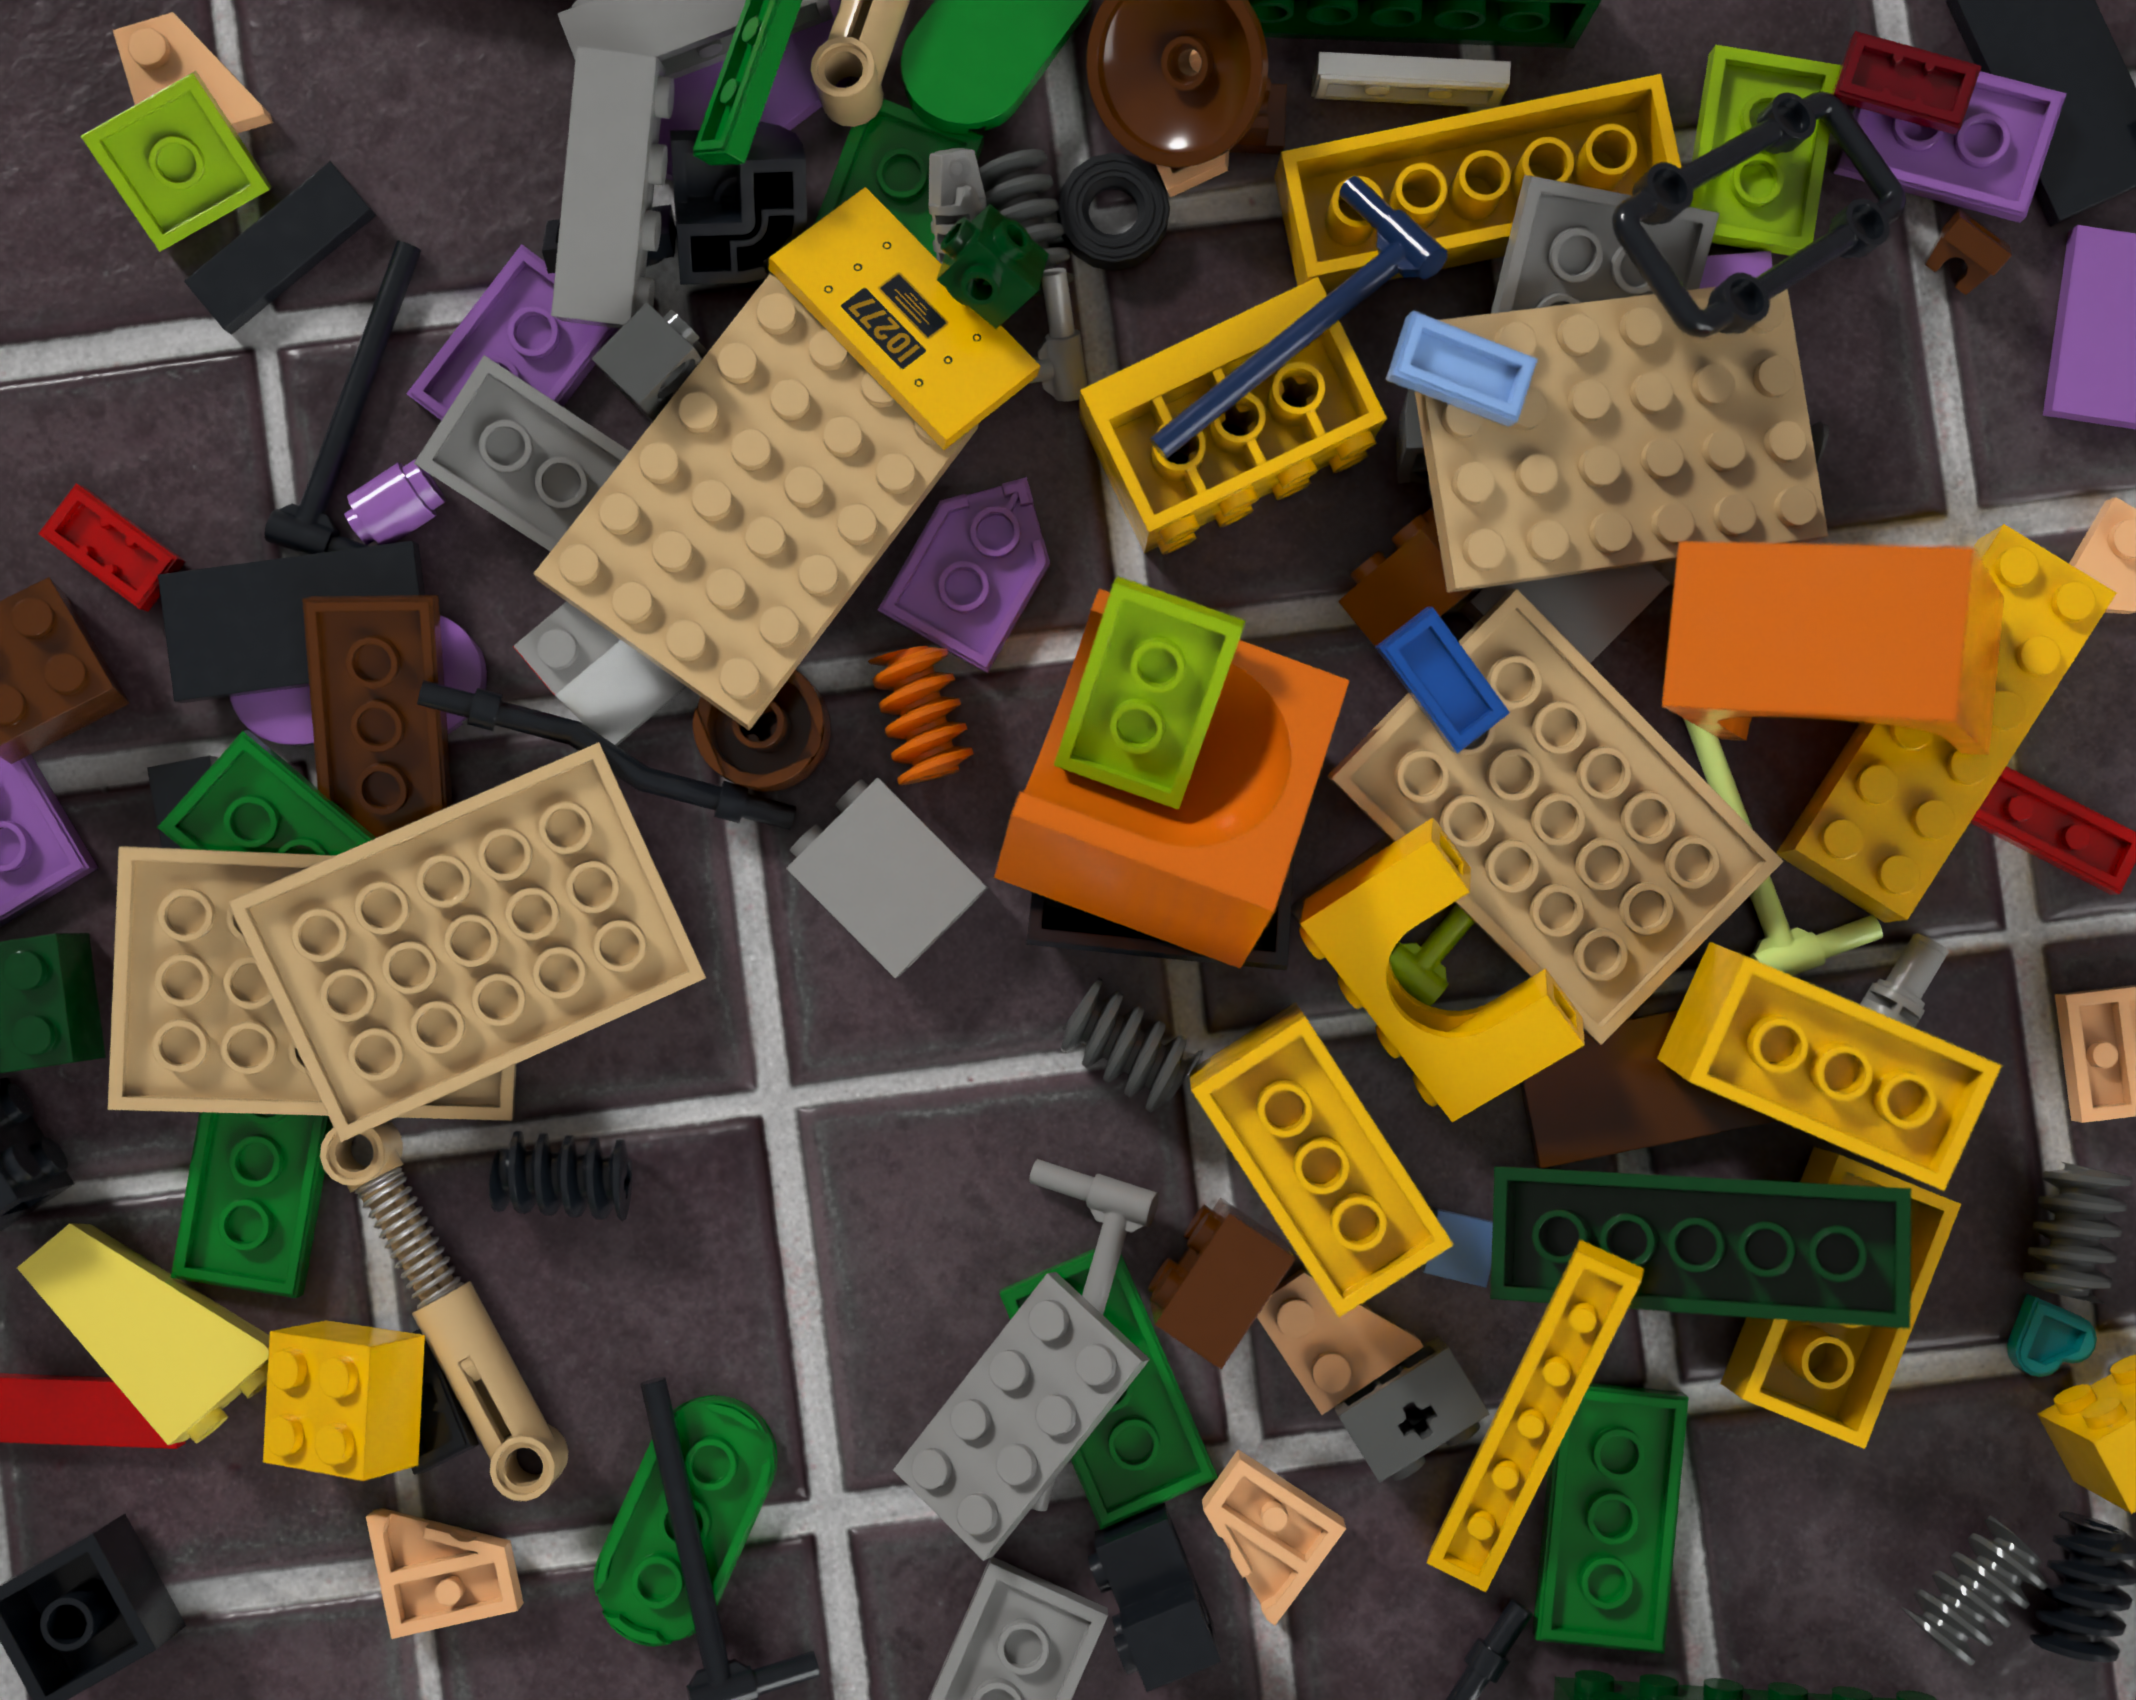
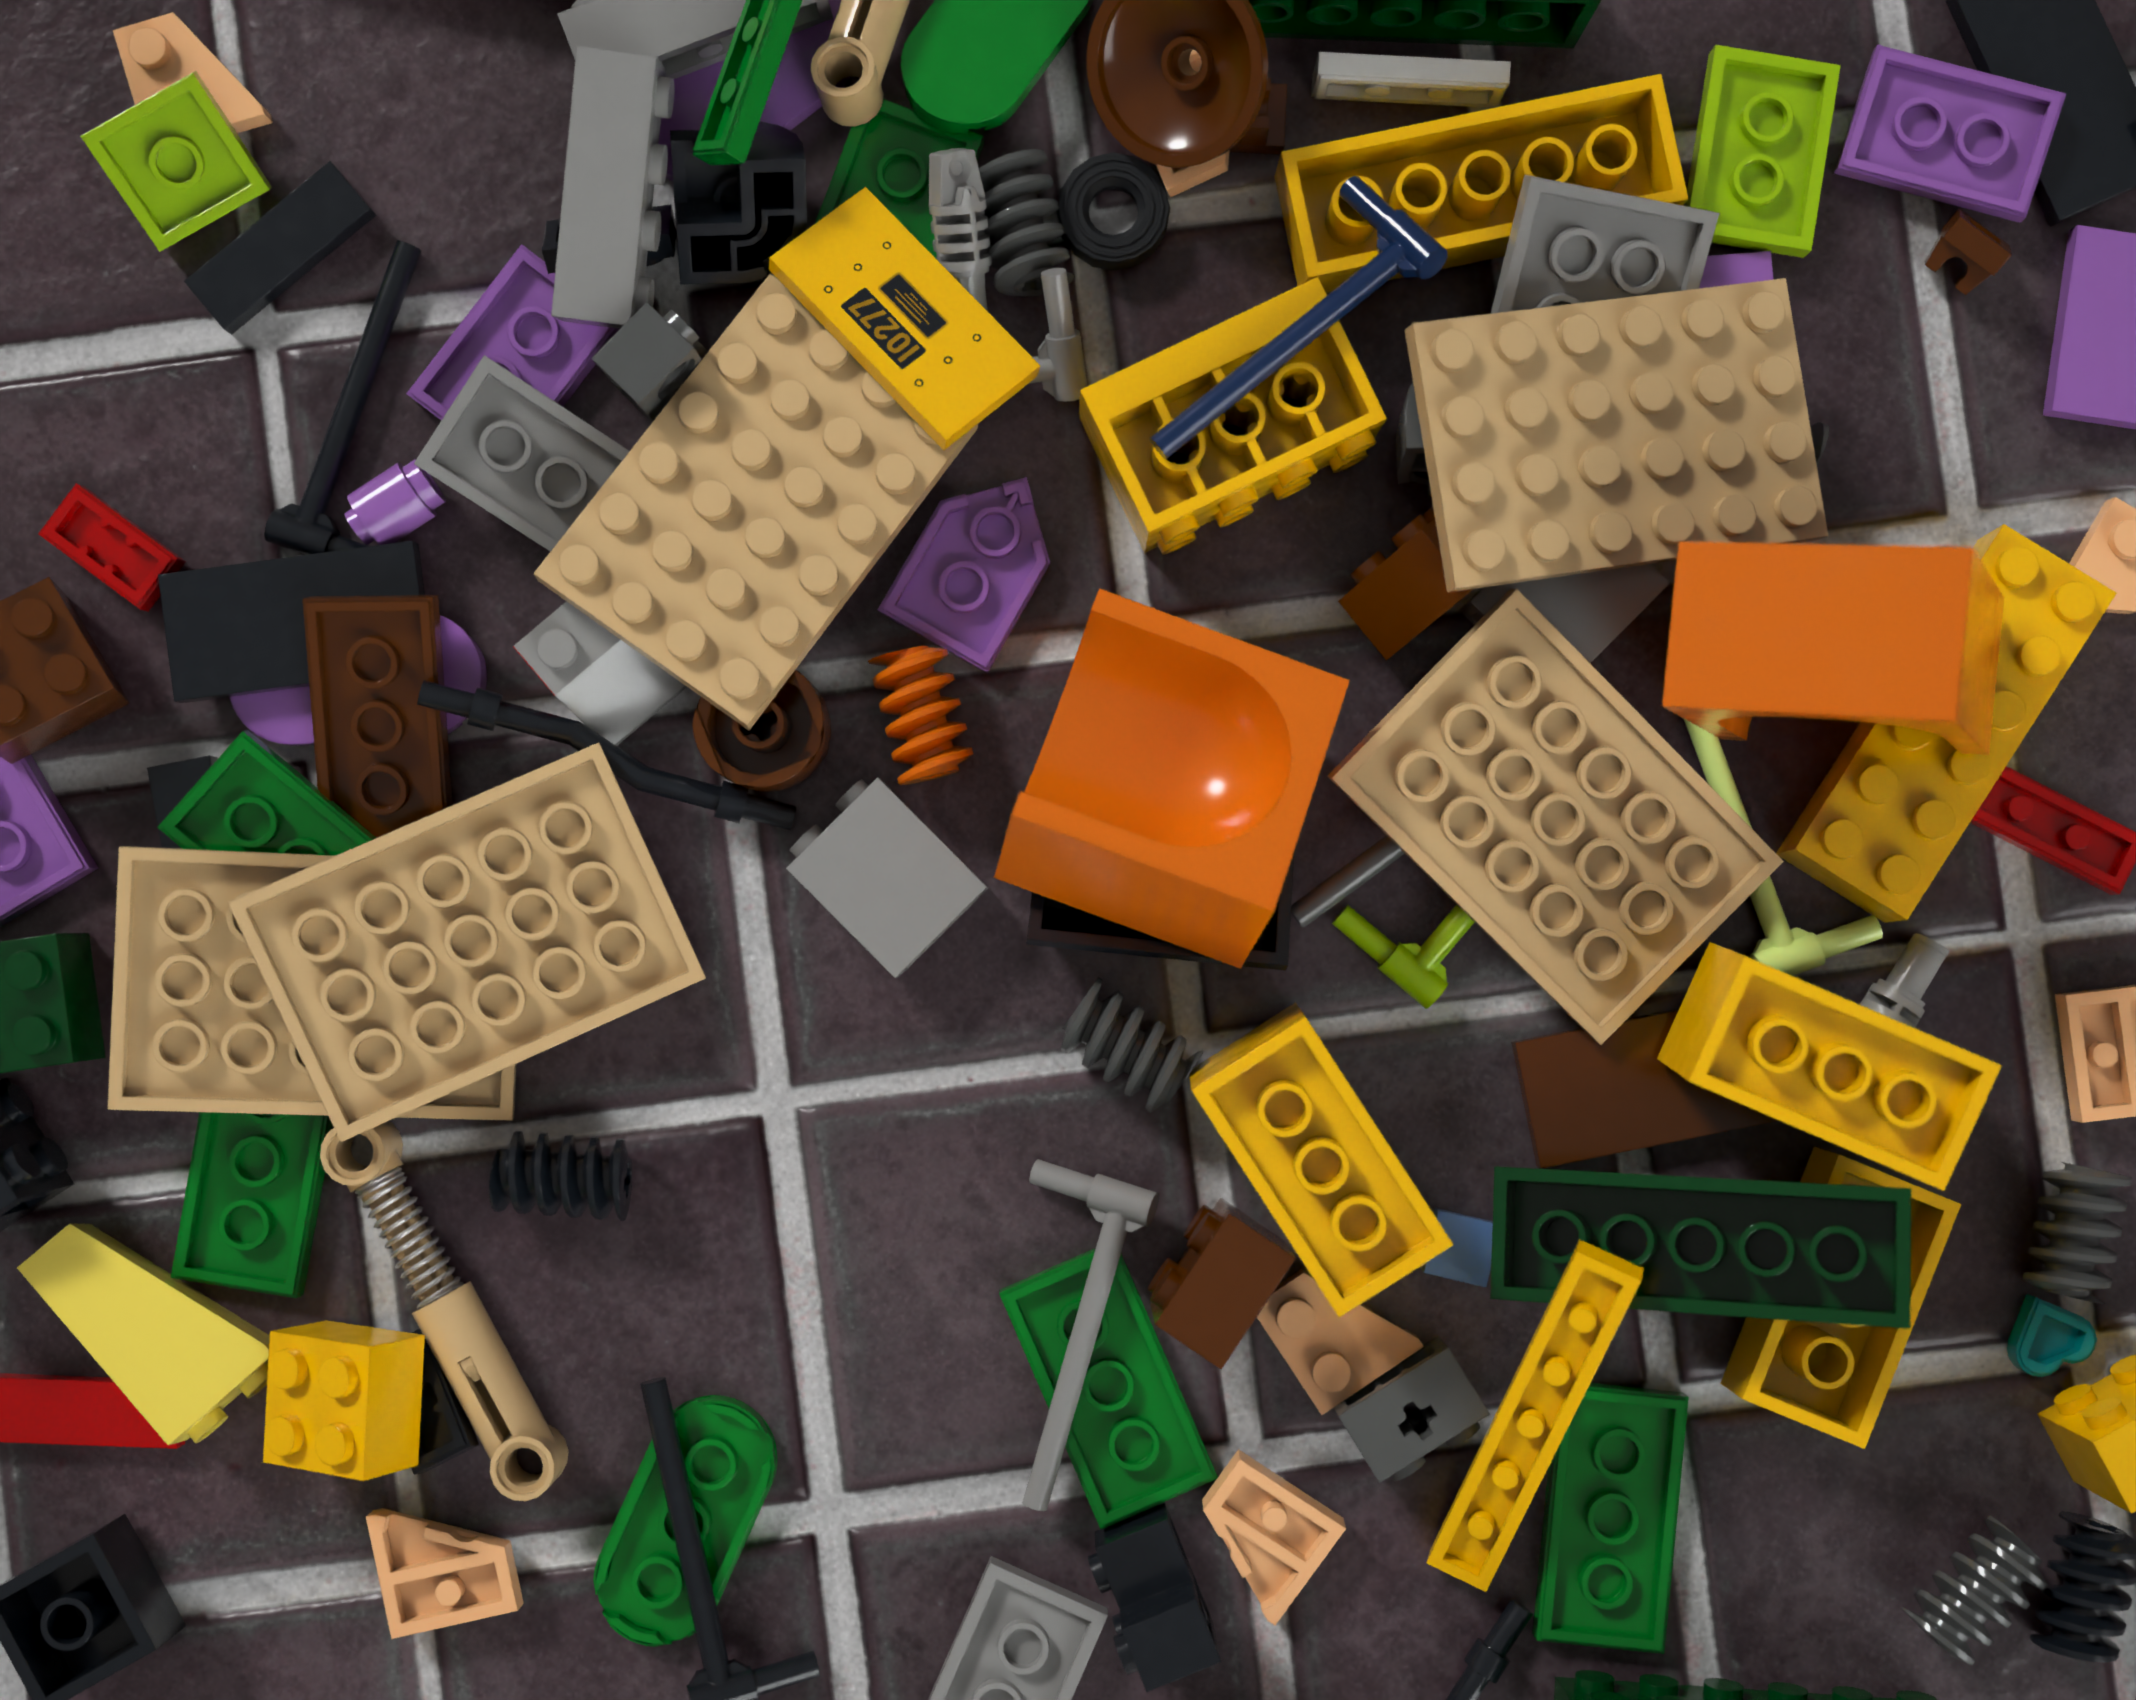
(991, 265): dark green brick -> none
(1020, 1415): light grey plate -> none
(1148, 692): lime plate -> none
(1442, 679): blue tile -> none
(1454, 1055): yellow arch -> none
(1461, 369): light blue tile -> none
(1742, 297): black bar -> none
(1906, 82): dark red plate -> none

